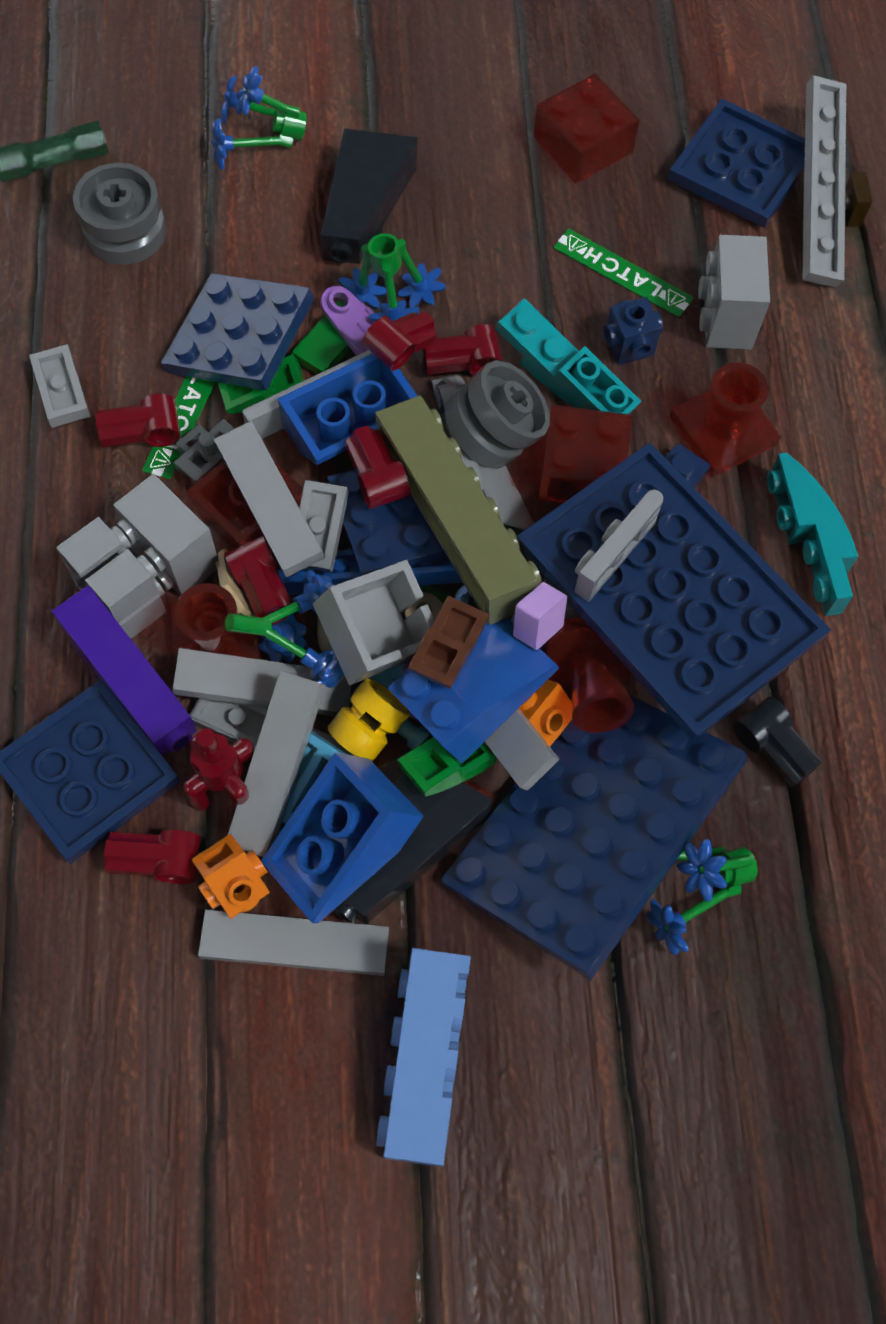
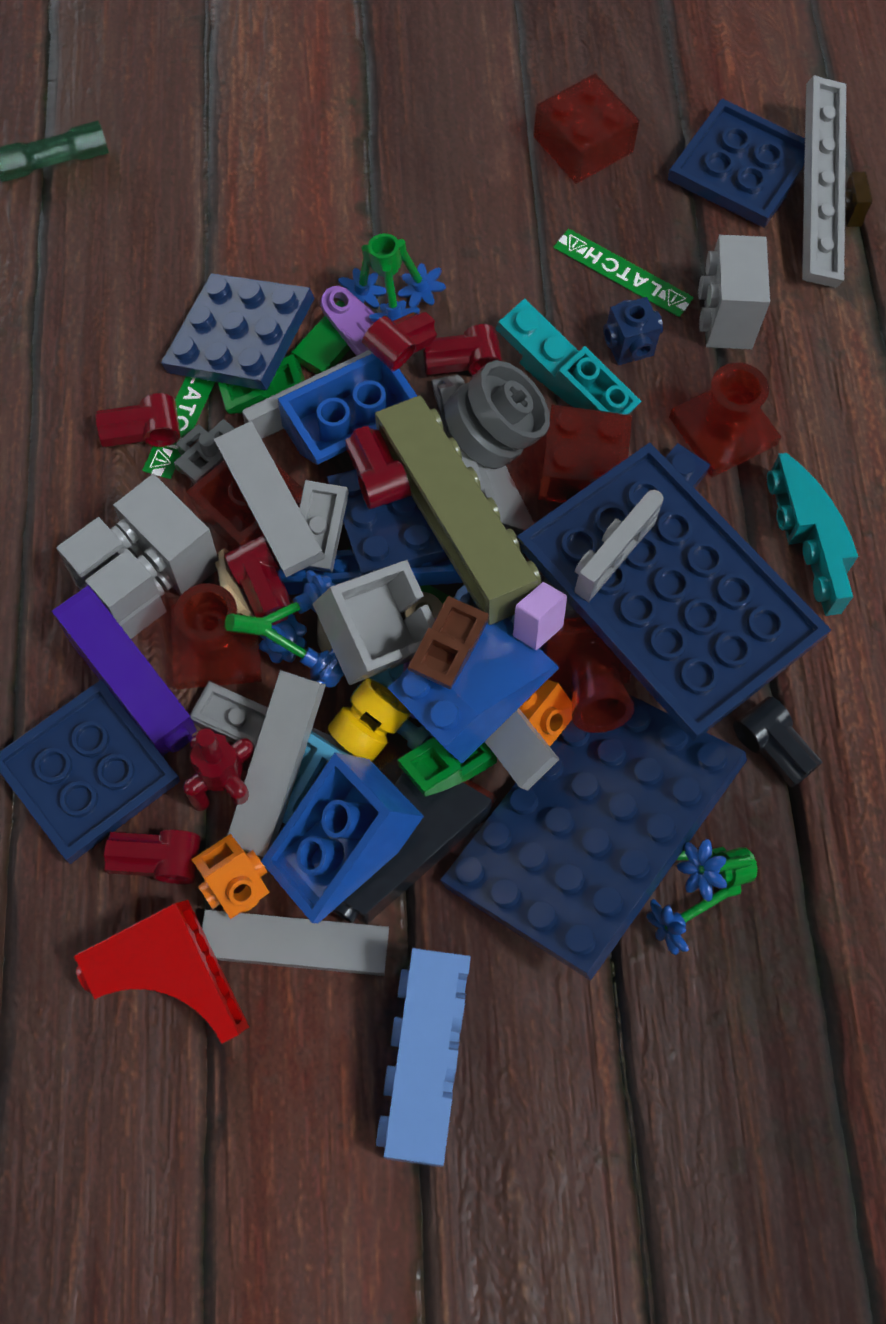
(59, 386): light grey plate -> none
(120, 213): dark grey wheel -> none
(168, 957): none -> red arch
(244, 680): light grey tile -> none
(286, 121): plant -> none
(364, 190): black slope -> none

